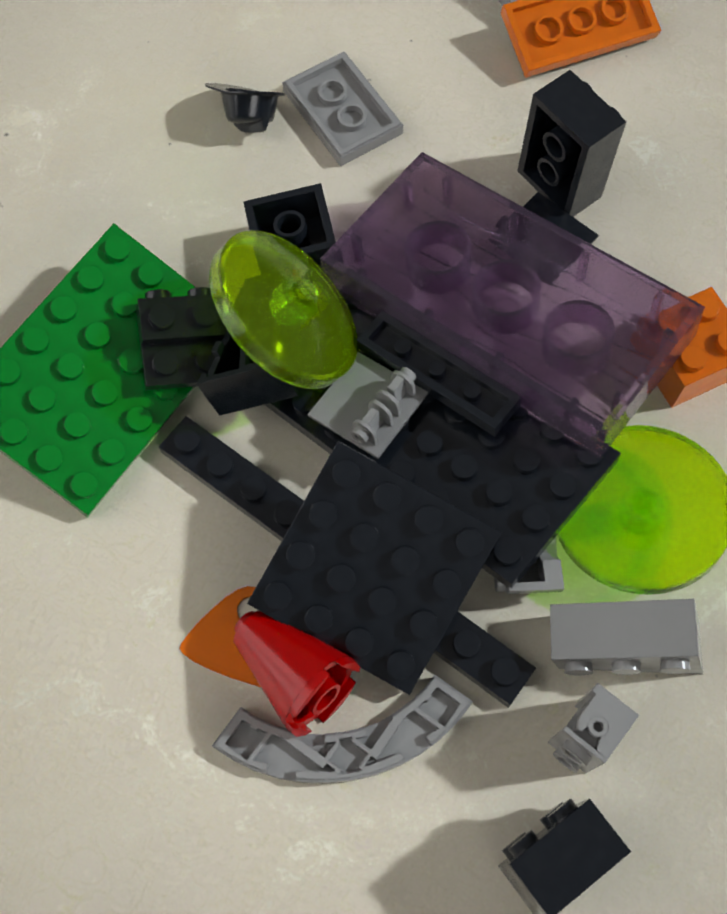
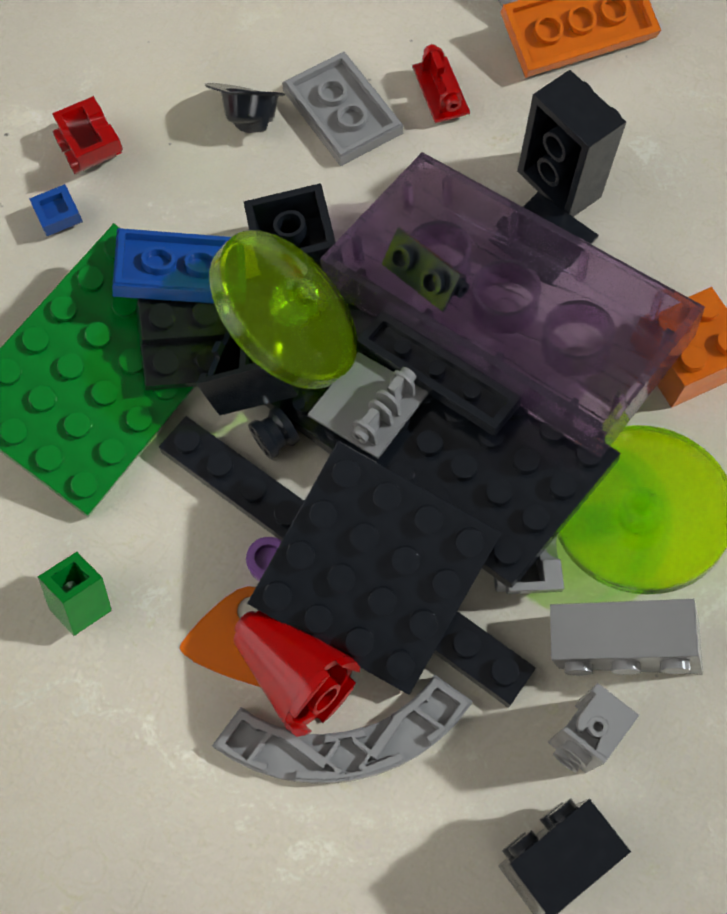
(56, 210): none -> blue plate
(75, 593): none -> green brick
(86, 135): none -> red cylinder
(164, 265): none -> blue tile
(260, 555): none -> medium lavender tile
(274, 432): none -> black wheel
(424, 270): none -> black hinge
(440, 85): none -> red hinge

